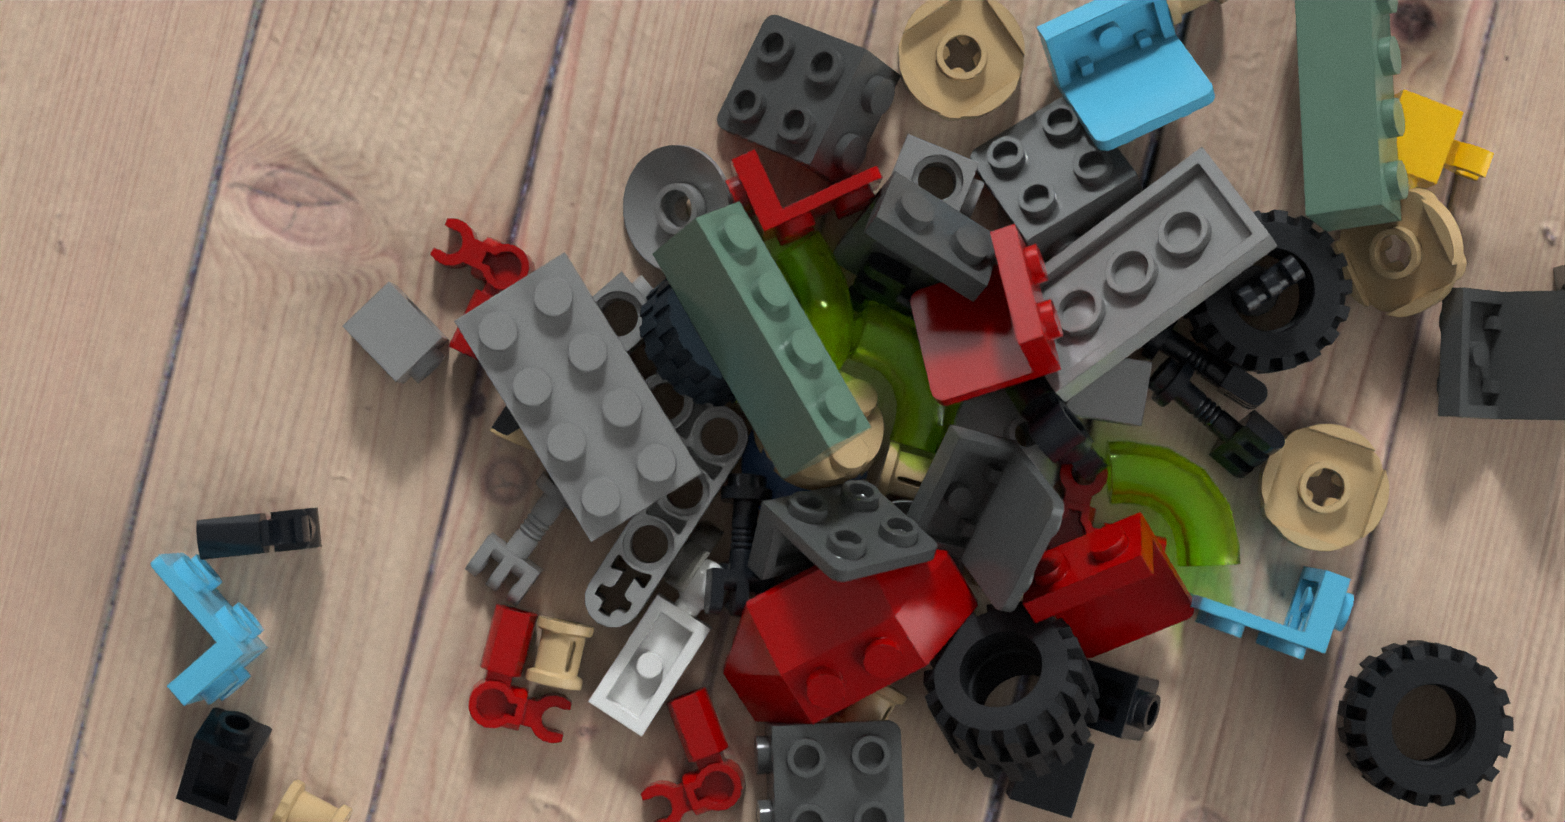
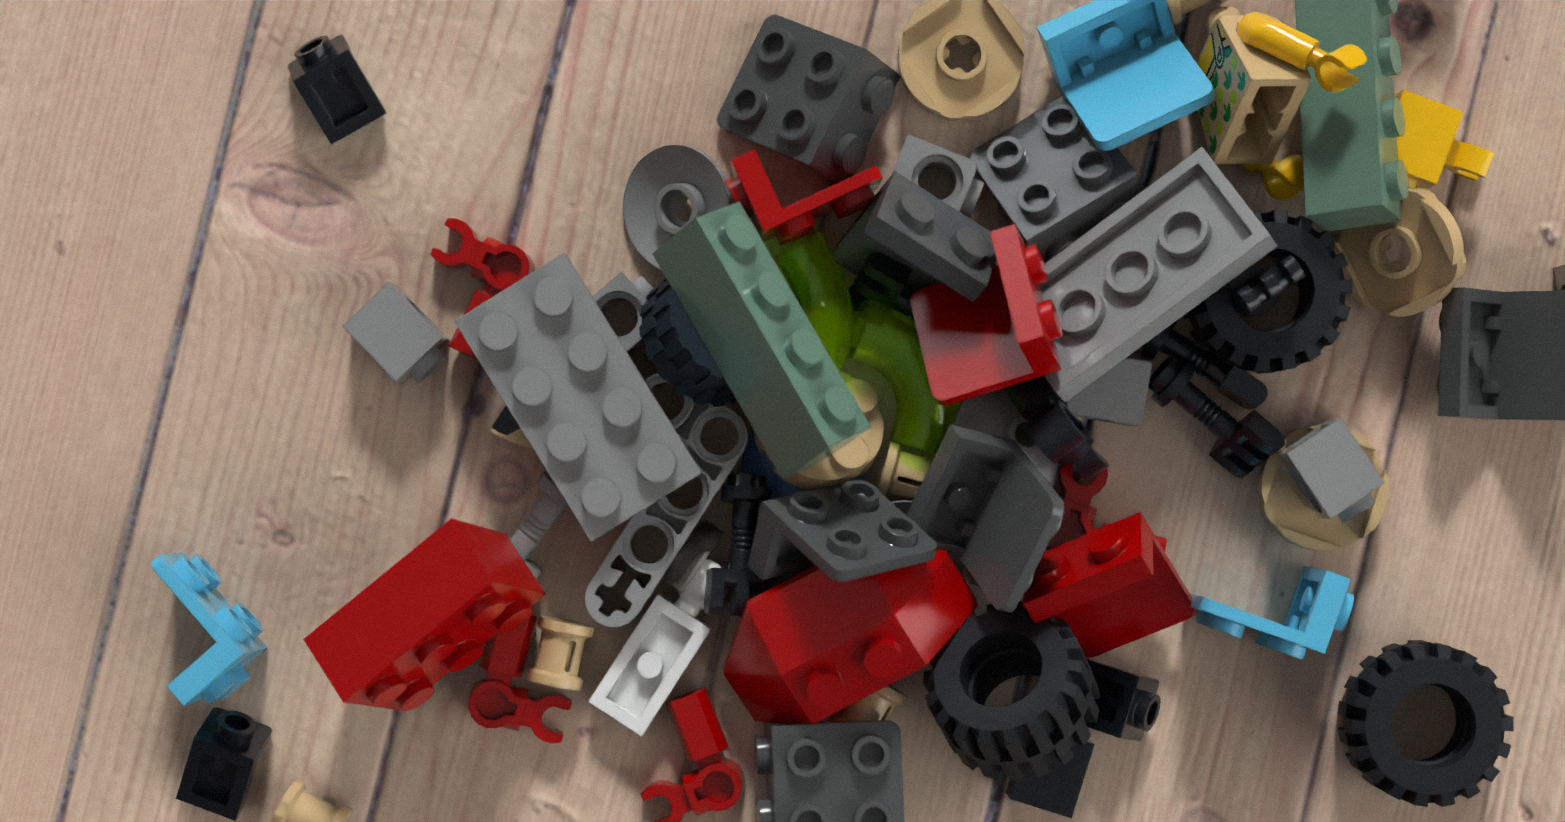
(254, 533): black bar -> none
(334, 87): none -> black bracket
(425, 617): none -> red brick
(1180, 494): clear neon green cylinder -> none
(1258, 86): none -> torso
(1332, 471): none -> light grey brick

